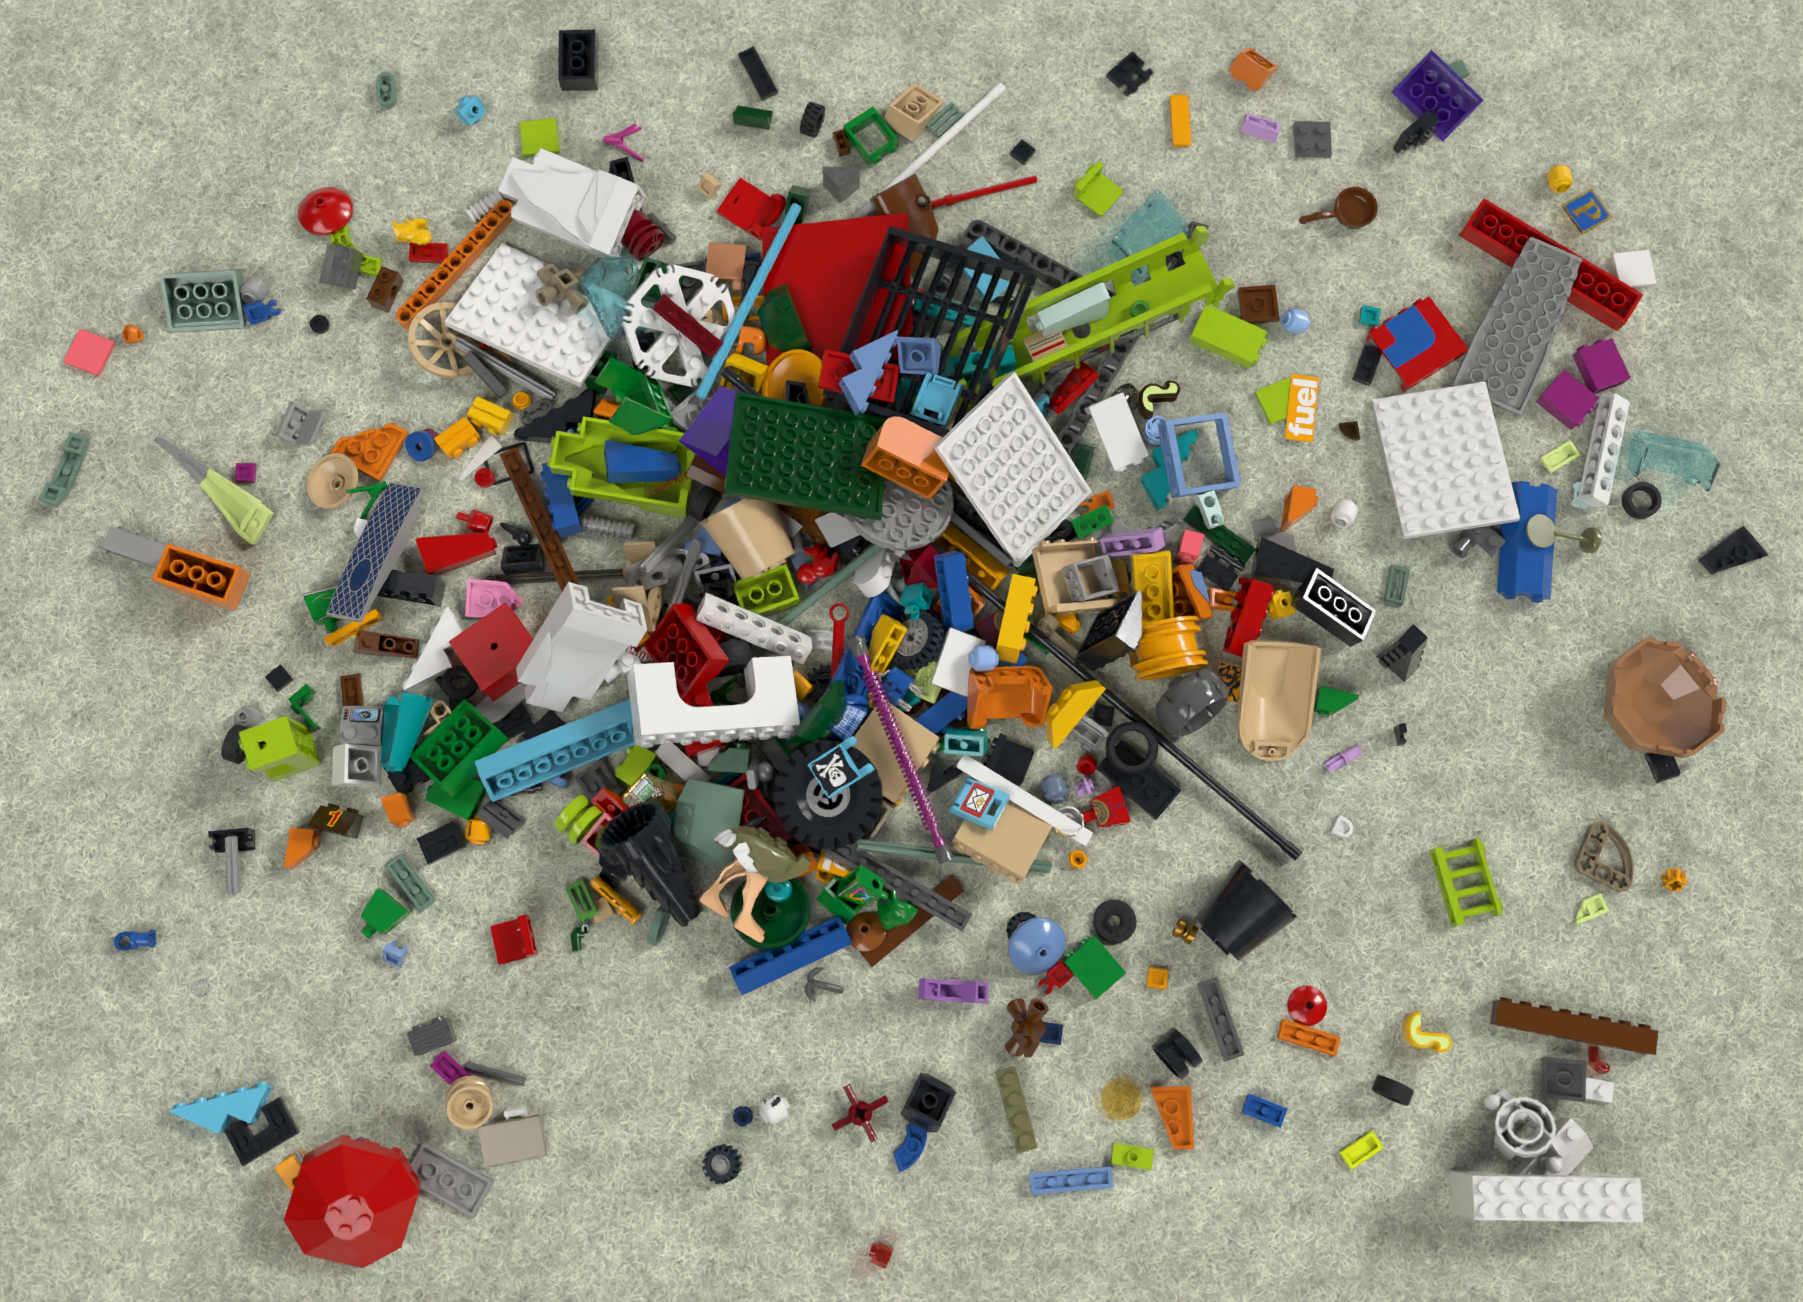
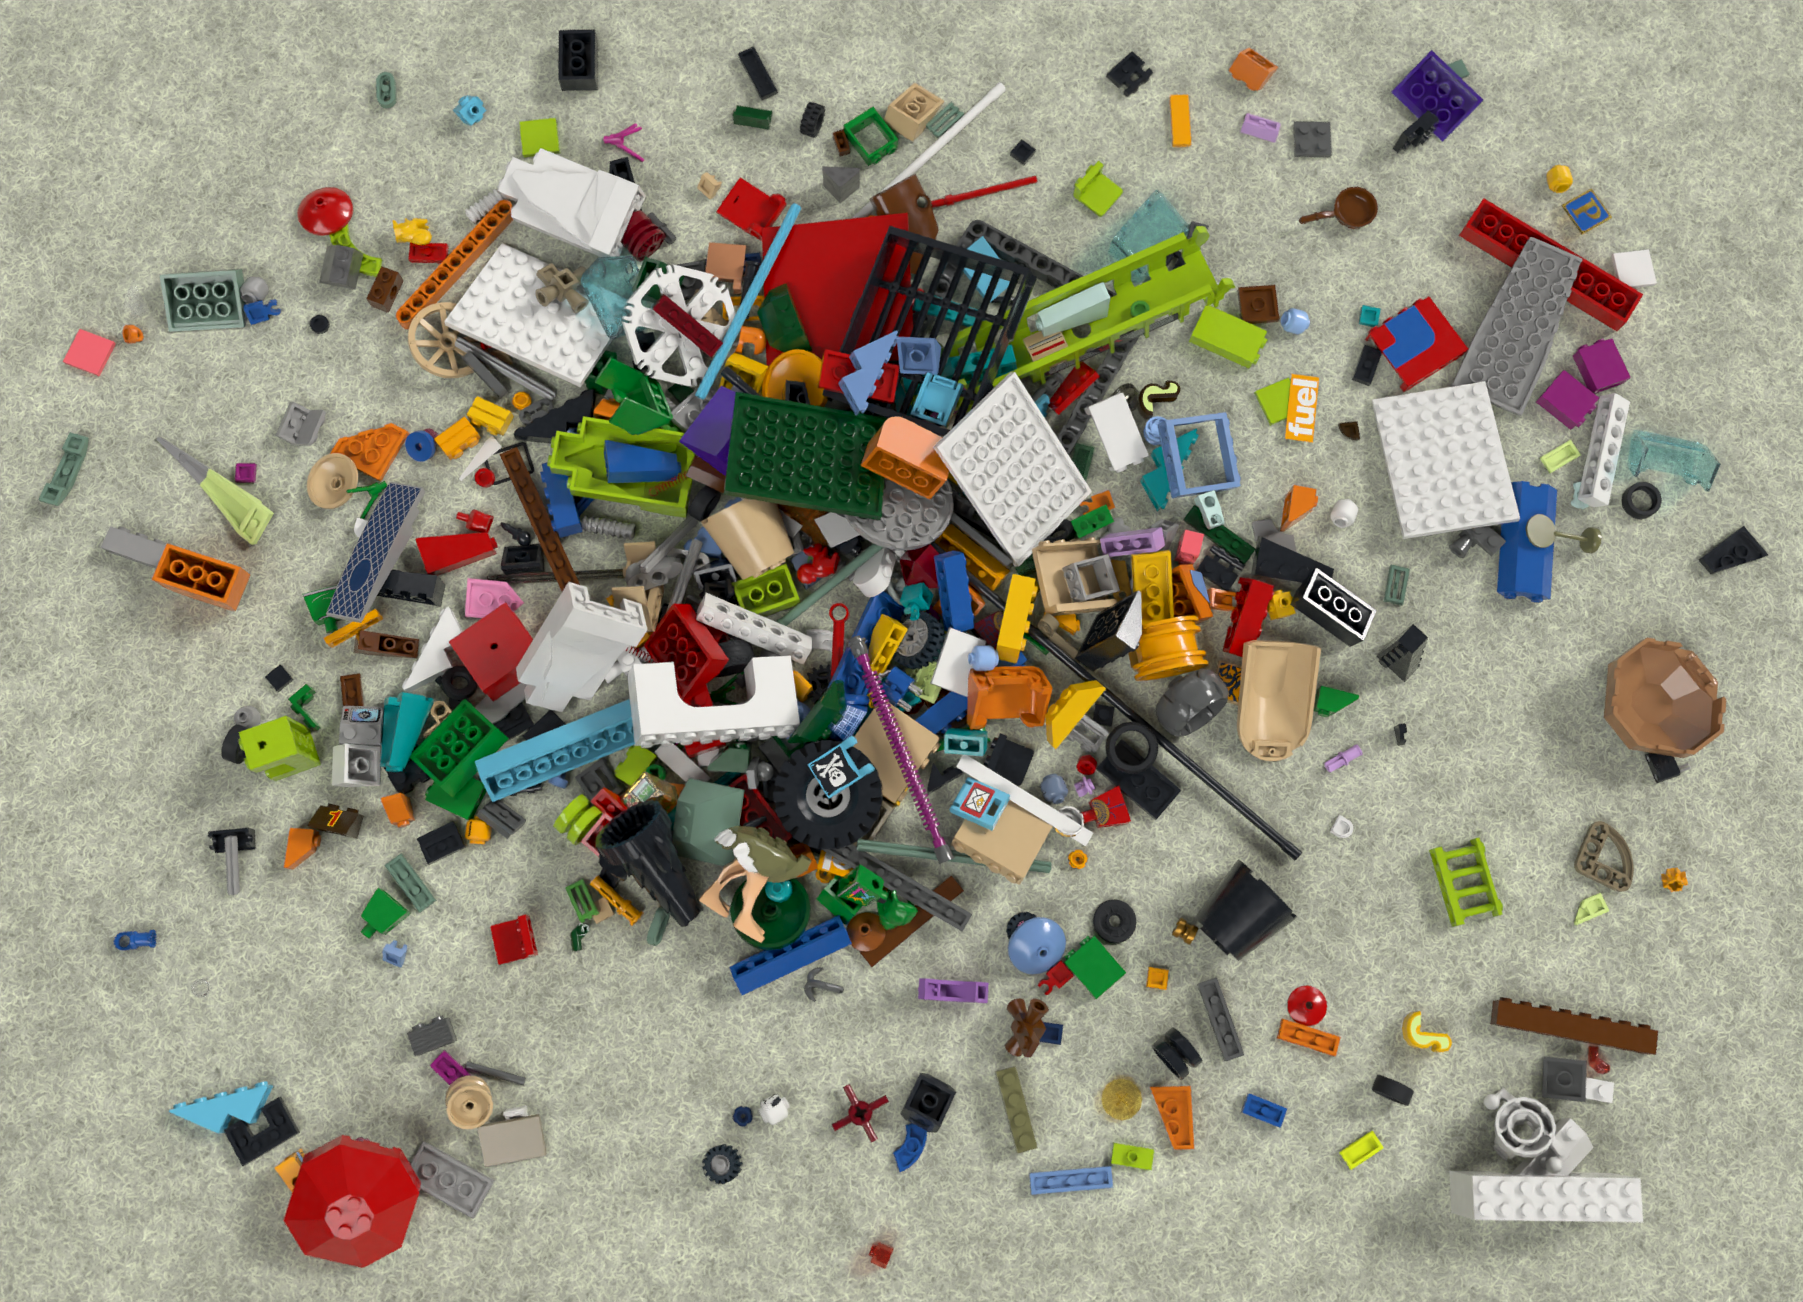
(801, 197): dark green slope -> none

